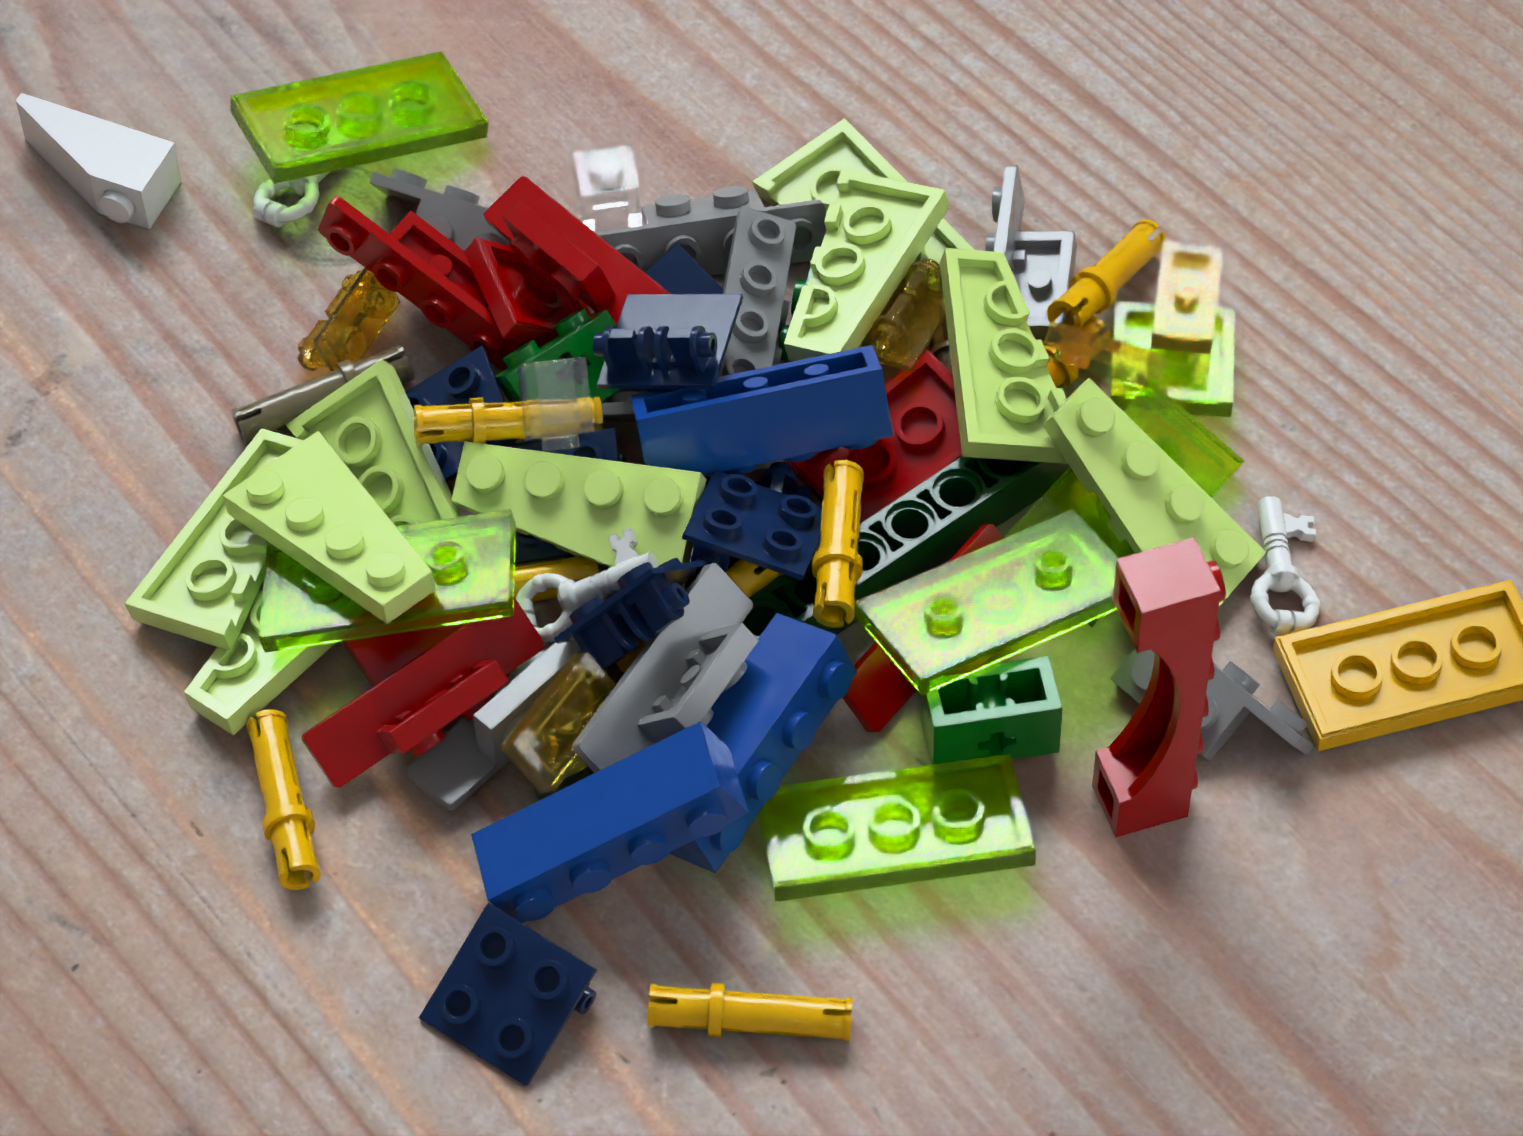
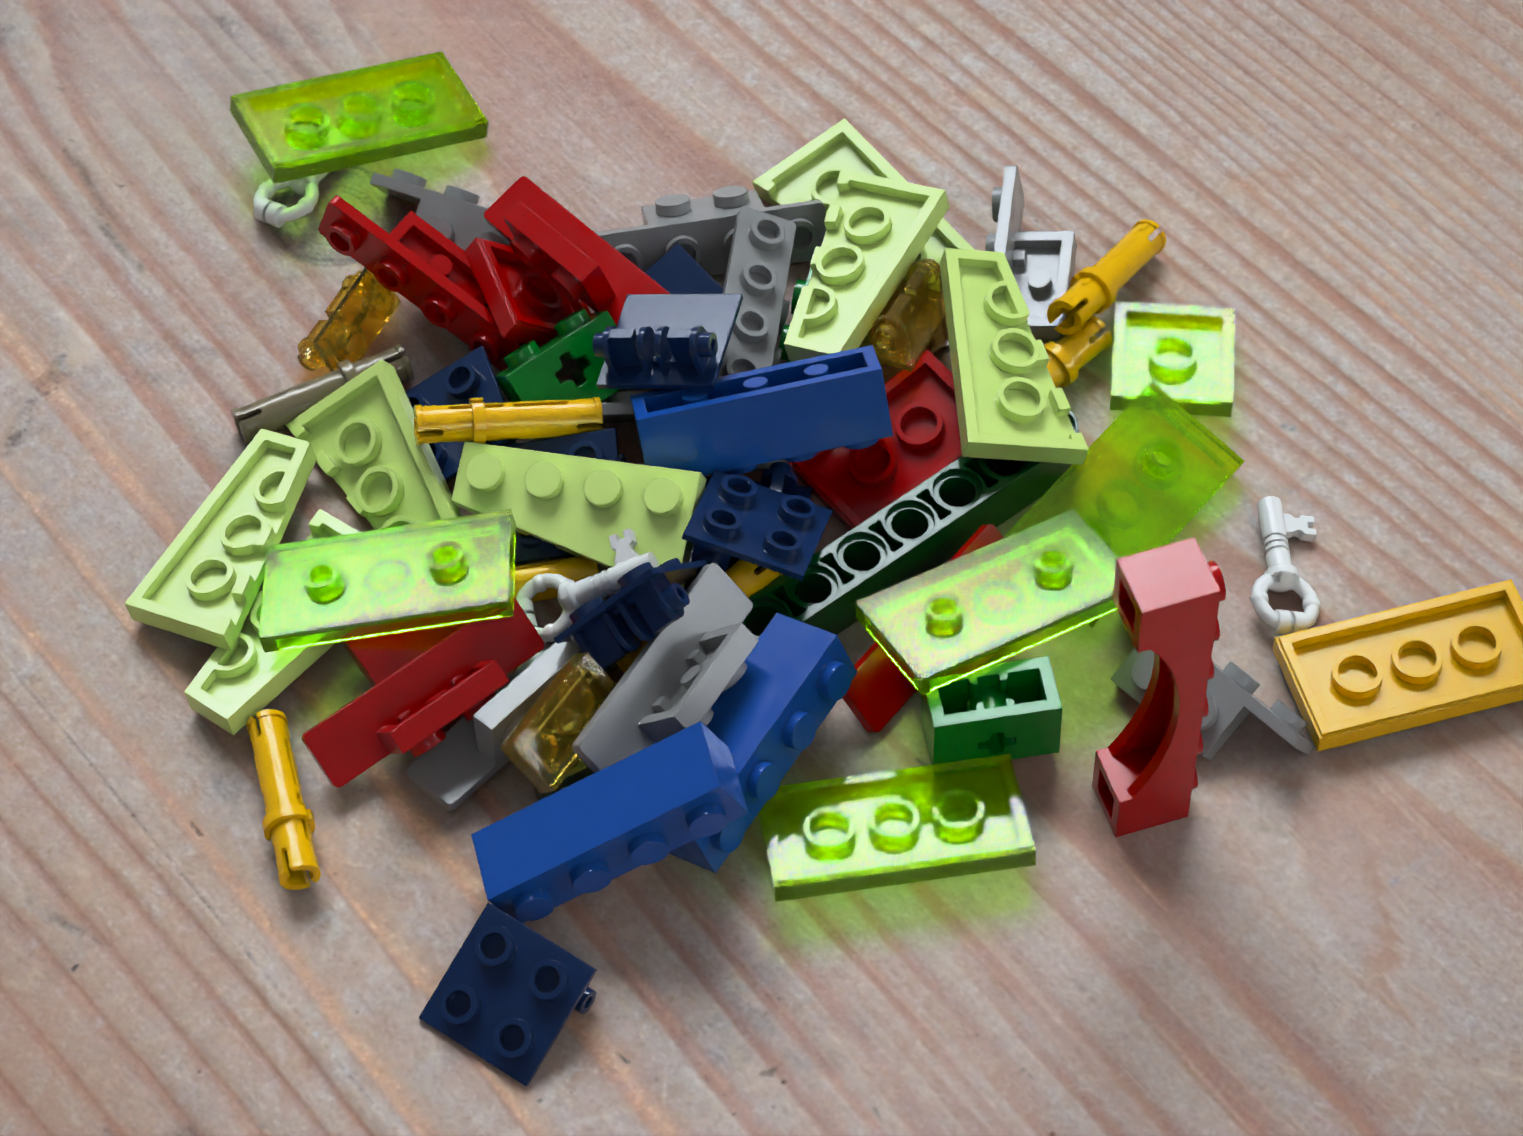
(108, 164): white slope -> none
(333, 527): yellowish green wing -> none
(555, 402): clear brick -> none
(607, 188): clear brick -> none
(749, 1012): yellow pin -> none
(837, 561): yellow pin -> none
(1079, 346): clear yellow plate -> none
(1142, 487): yellowish green wing -> none
(1186, 297): clear yellow plate -> none

